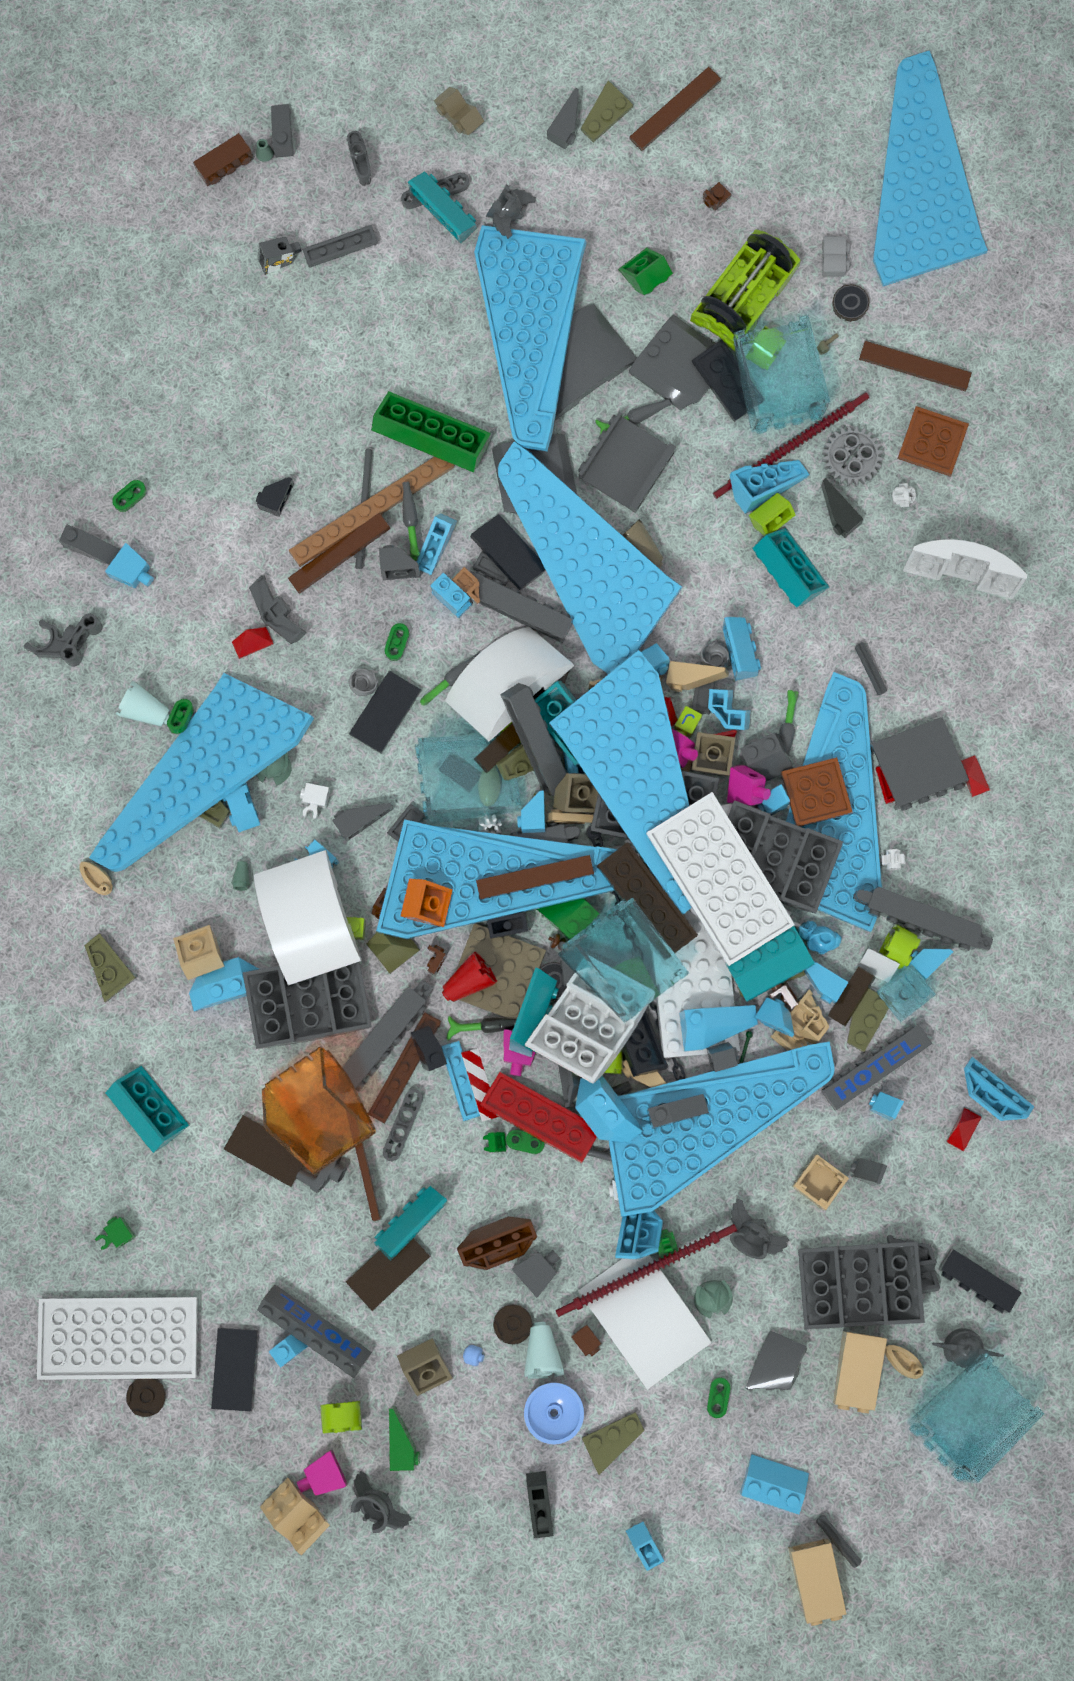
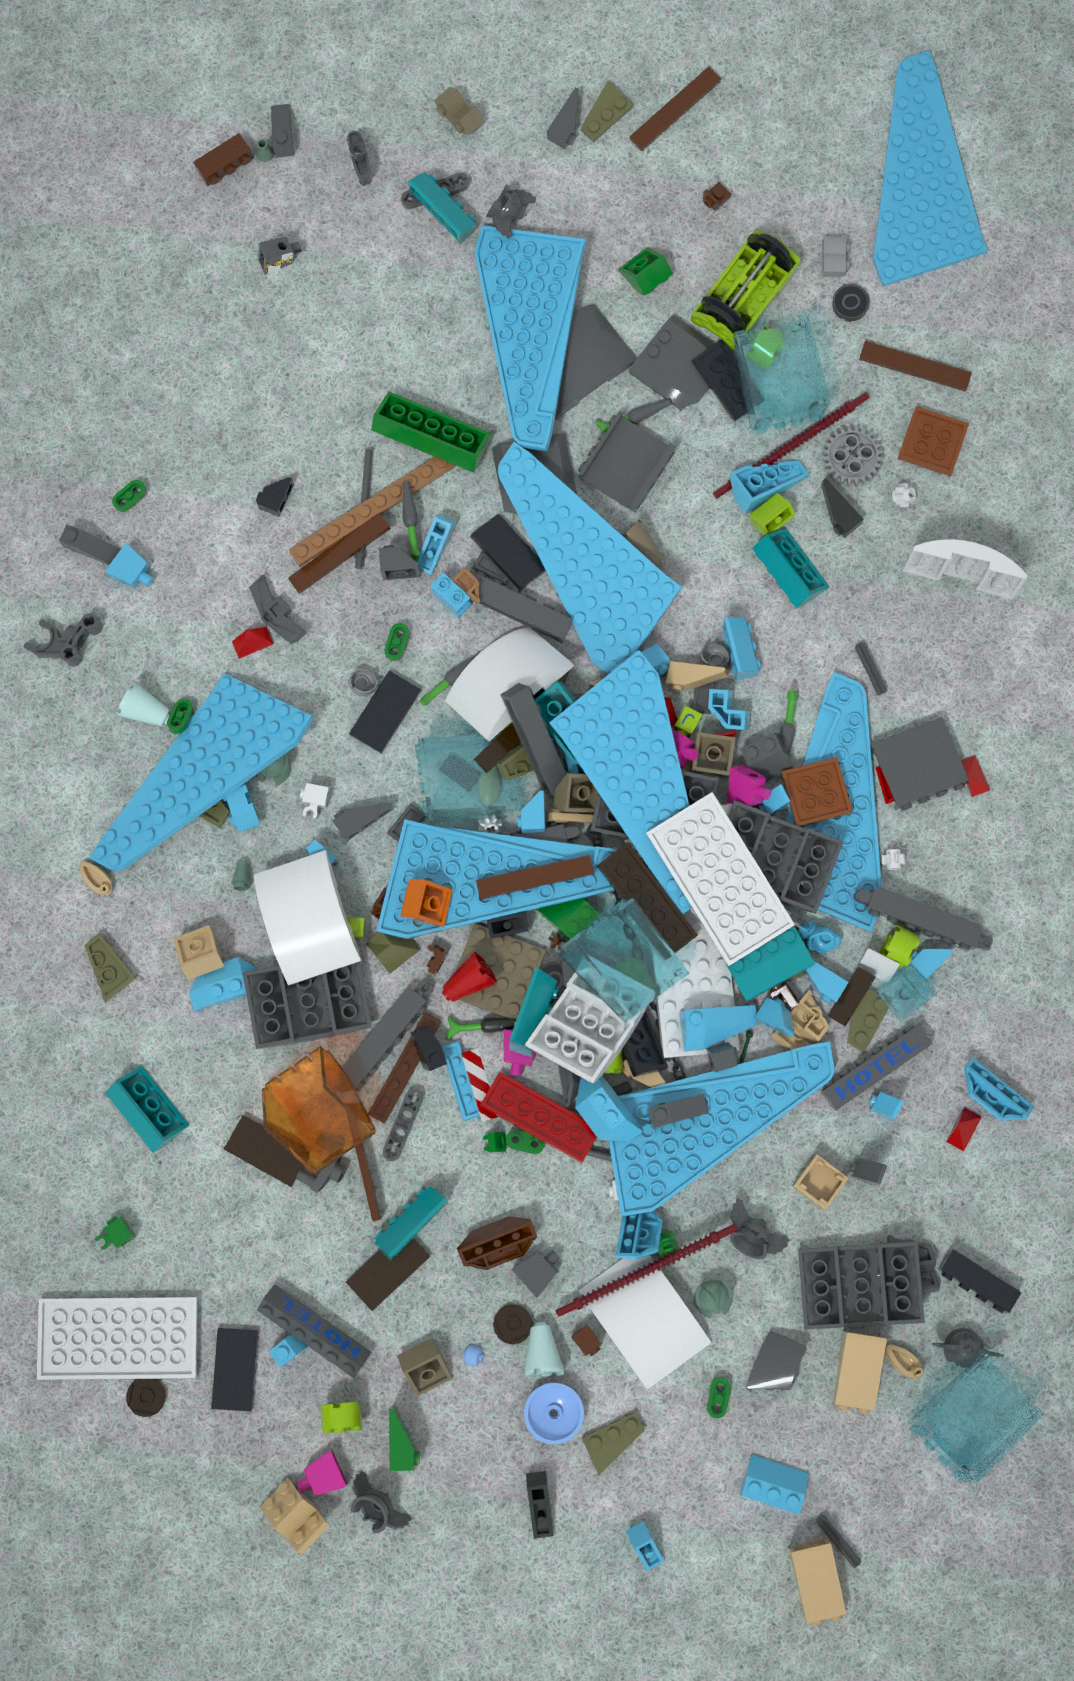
(340, 246): dark grey plate -> none
(823, 345): dark tan hand -> none

